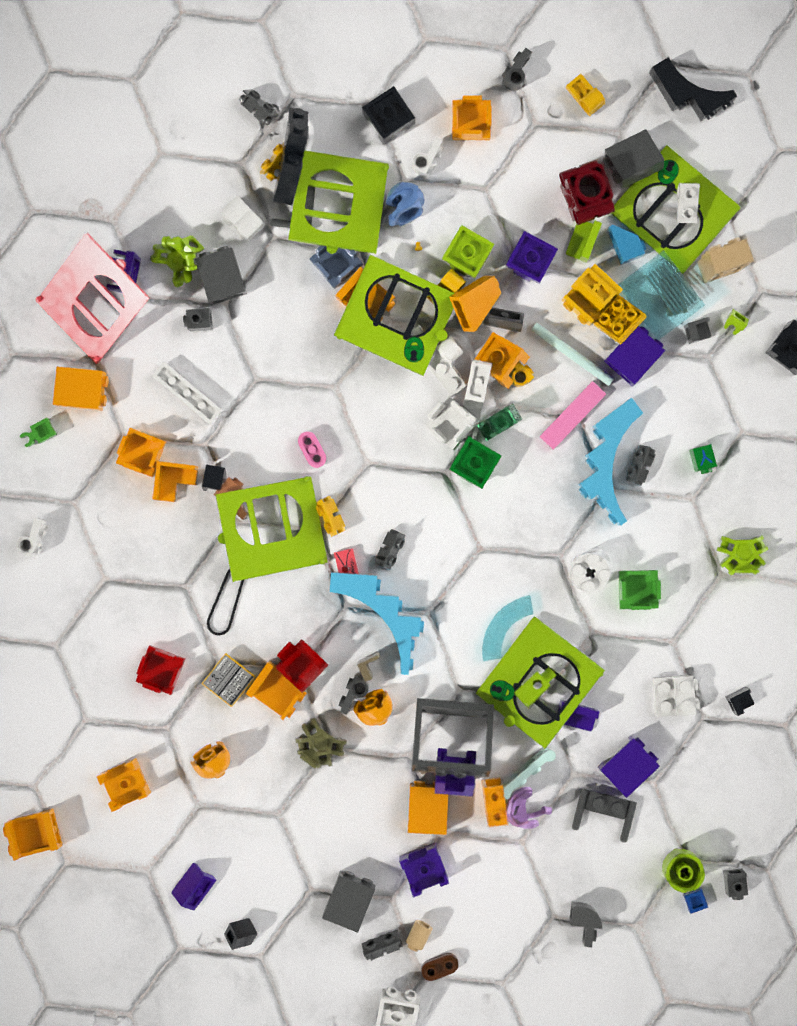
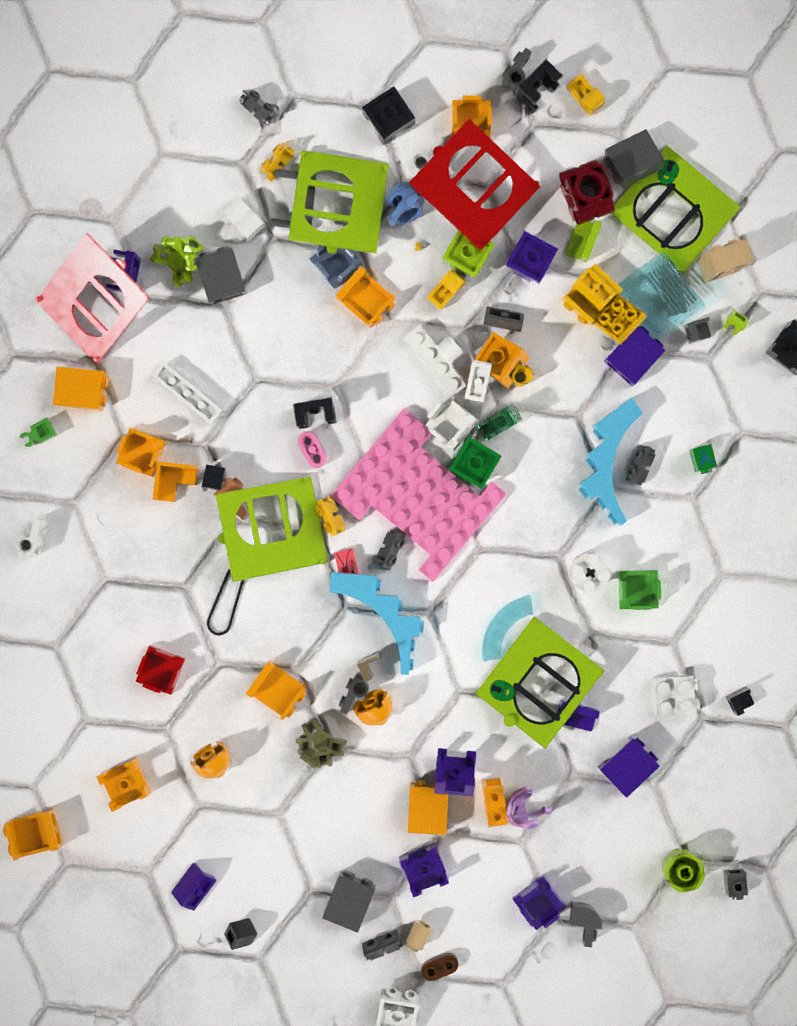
(198, 319): dark grey brick -> none
(228, 679): light grey tile -> none
(292, 156): black arch -> none
(300, 664): red panel -> none
(314, 407): none -> black panel
(370, 334): lime door -> none
(416, 493): none -> bright pink piece
(459, 709): dark grey window -> none
(468, 217): none -> red door
(475, 302): light orange slope -> none
(528, 694): lime torso -> none
(532, 767): light aqua plate -> none
(539, 903): none -> dark purple panel
(544, 74): none -> black panel
(572, 354): light aqua piece -> none
(572, 415): bright pink tile -> none
(605, 805): dark grey plate -> none
(626, 244): dark azure slope -> none
(680, 92): black arch -> none
(687, 202): white plate -> none
(695, 900): blue tile -> none
(744, 553): lime piece -> none

